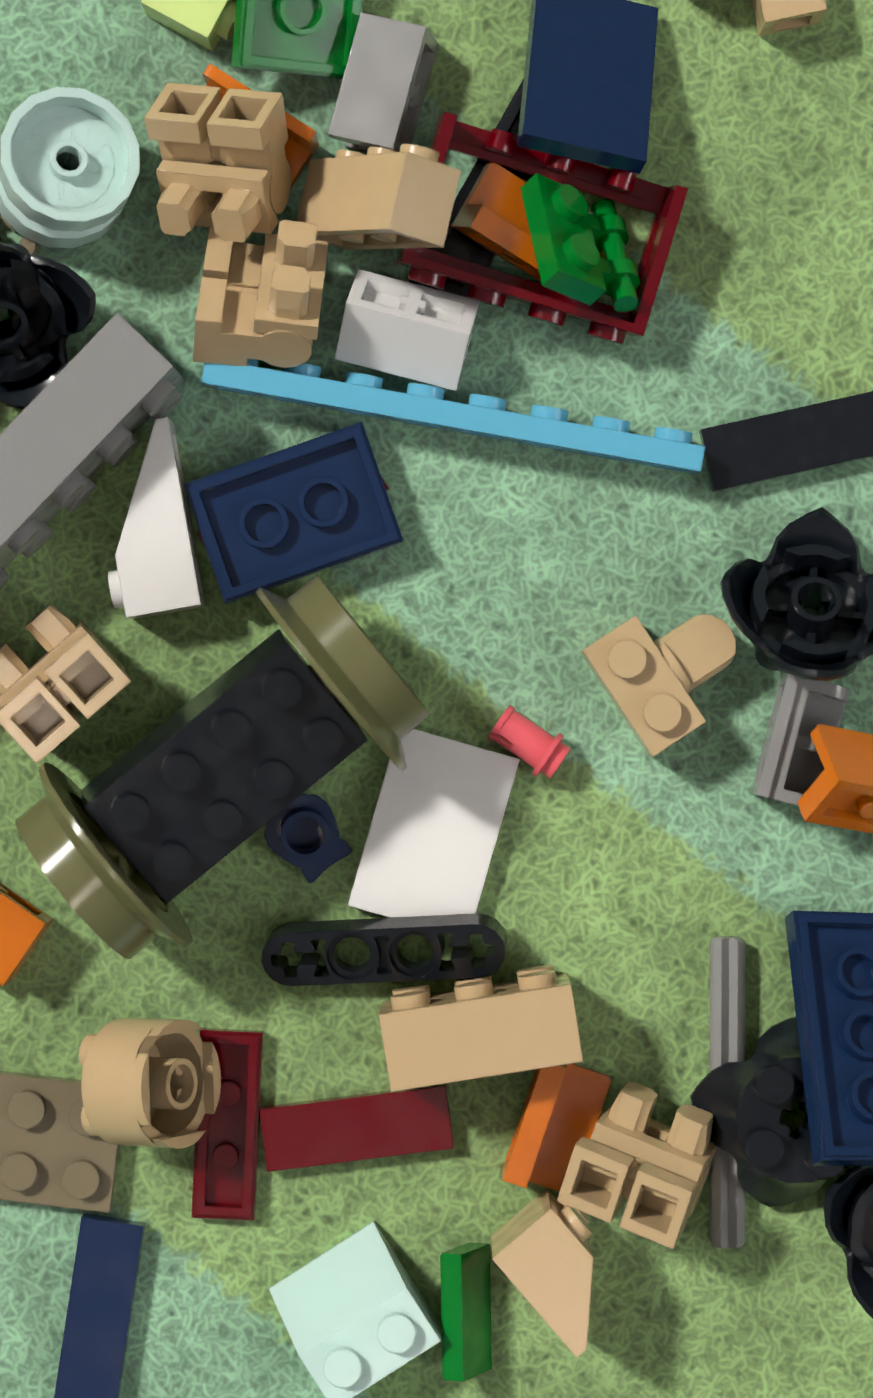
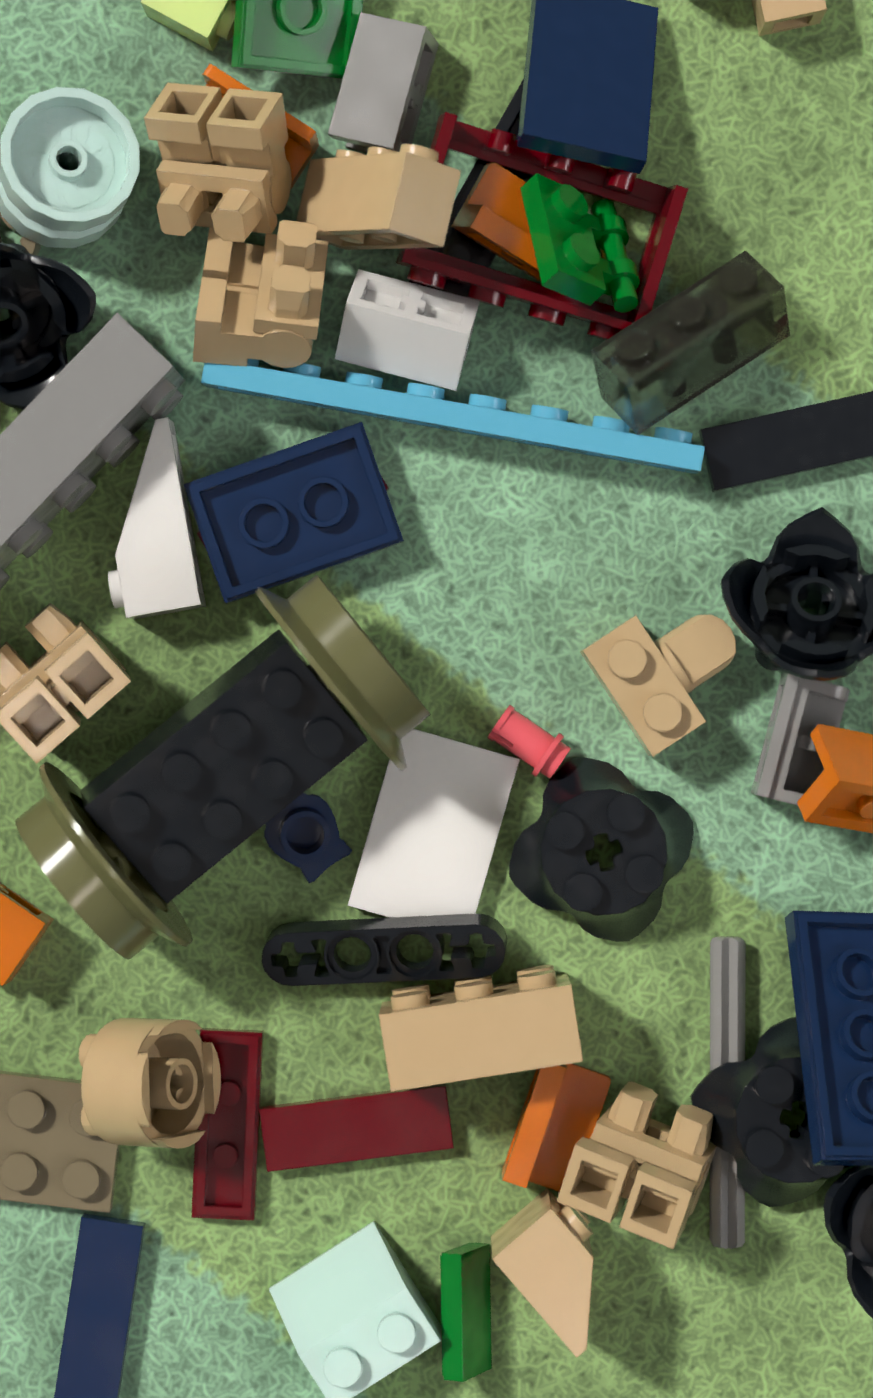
(591, 800): none -> black brick
(691, 342): none -> clear smoke brick

